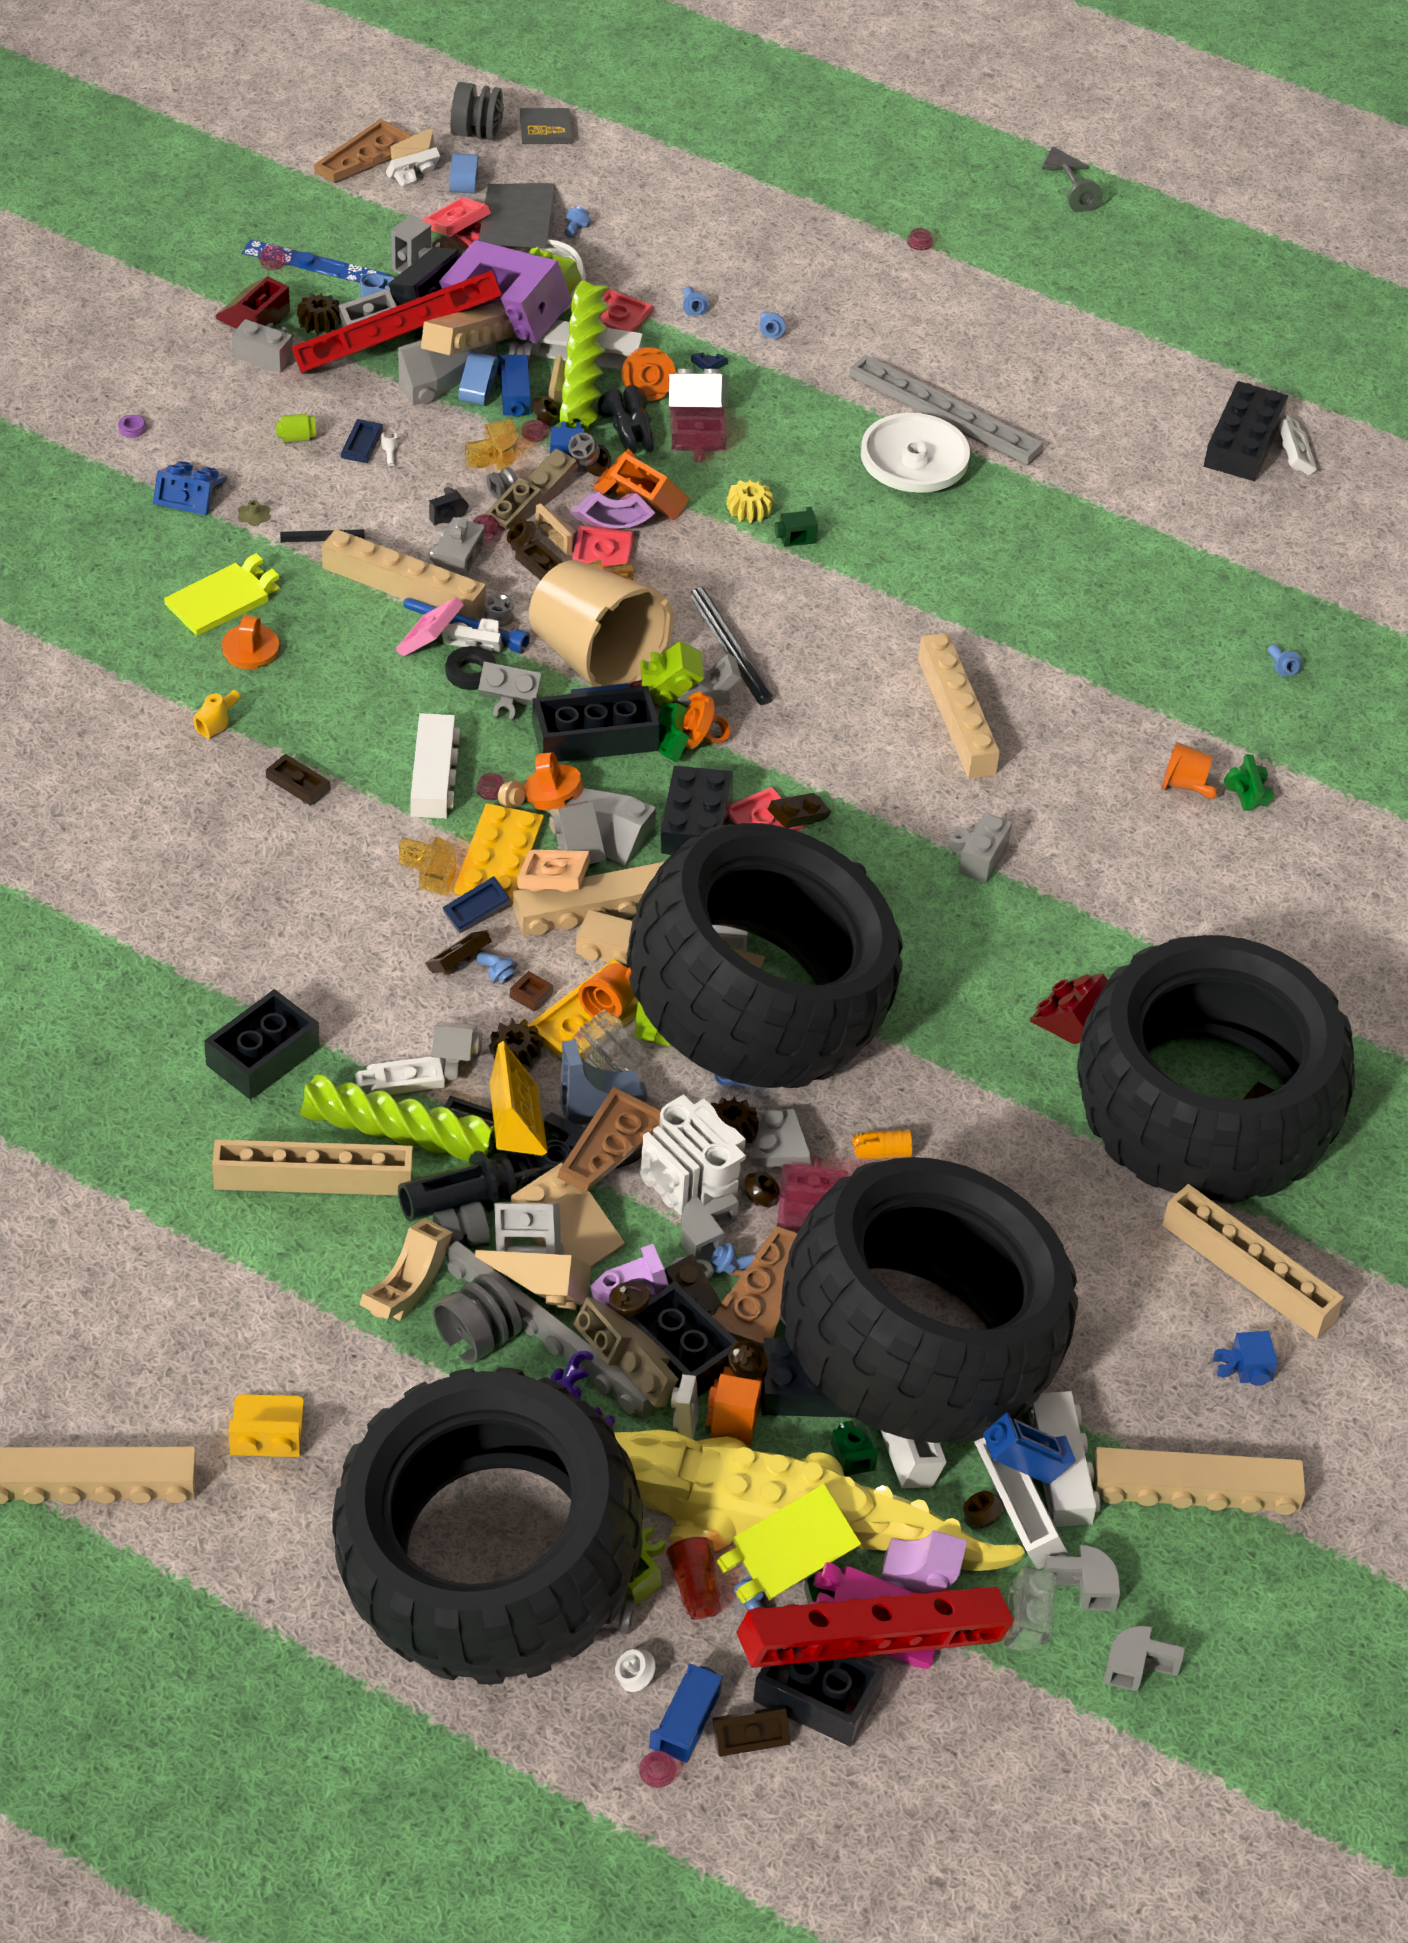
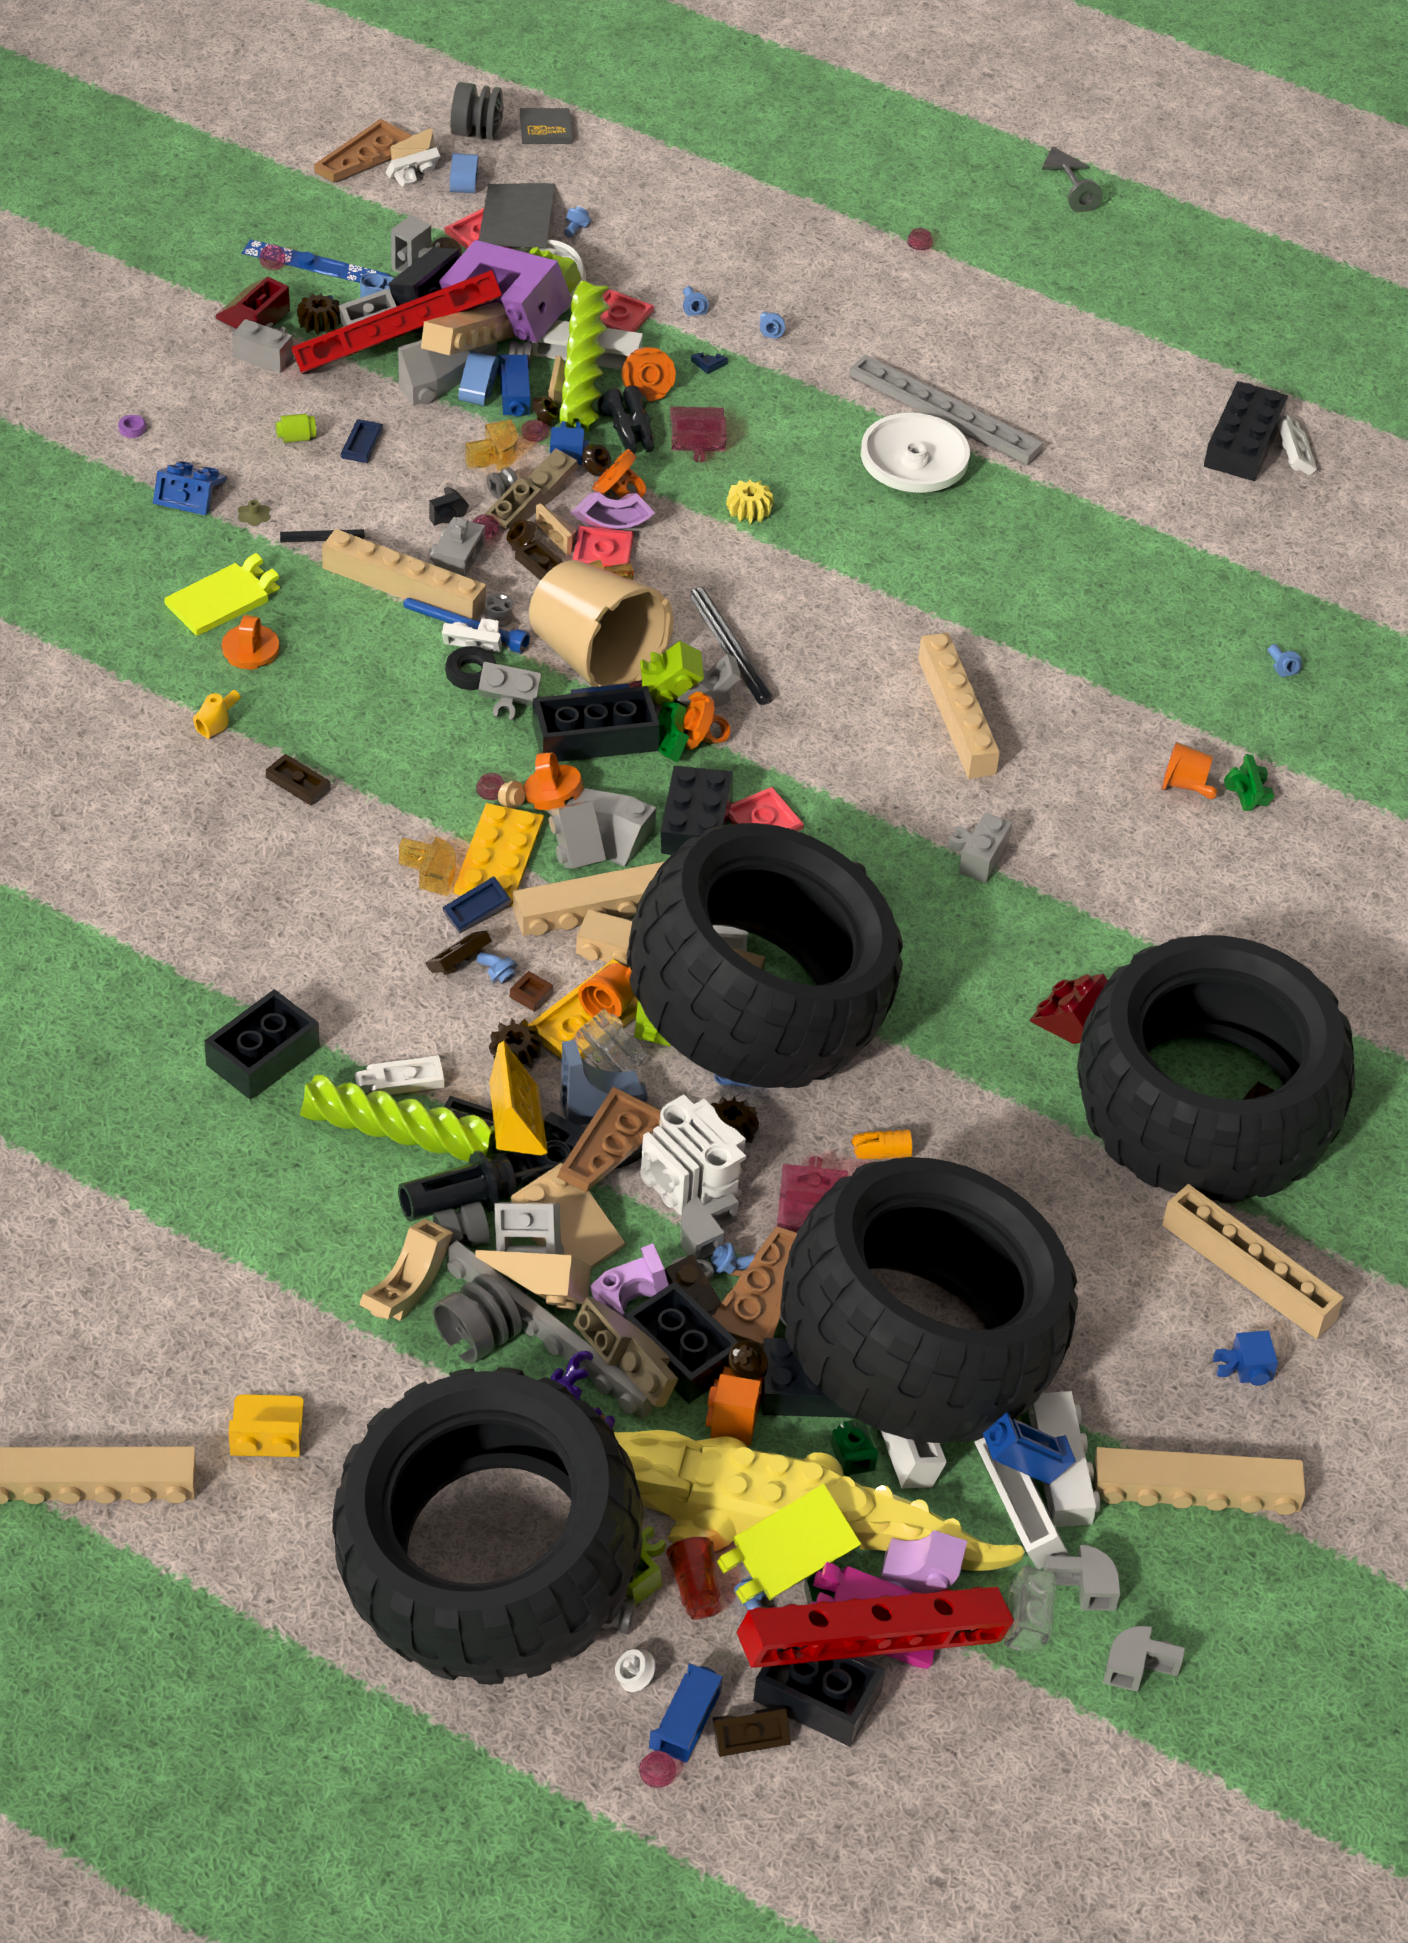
(310, 1167): tan brick -> none
(389, 445): white hand -> none
(429, 626): bright pink tile -> none
(433, 766): white brick -> none
(454, 1044): light grey brick -> none
(457, 216): coral tile -> none
(553, 870): light nougat plate -> none
(580, 443): flat silver wheel -> none
(629, 1298): dark brown hat -> none
(650, 485): orange slope -> none
(686, 1404): white plate -> none
(698, 389): brick -> none
(761, 1189): dark brown hat -> none
(780, 1140): light grey wing -> none
(797, 528): dark green brick -> none
(799, 810): dark brown plate -> none
(982, 1509): dark brown hat -> none

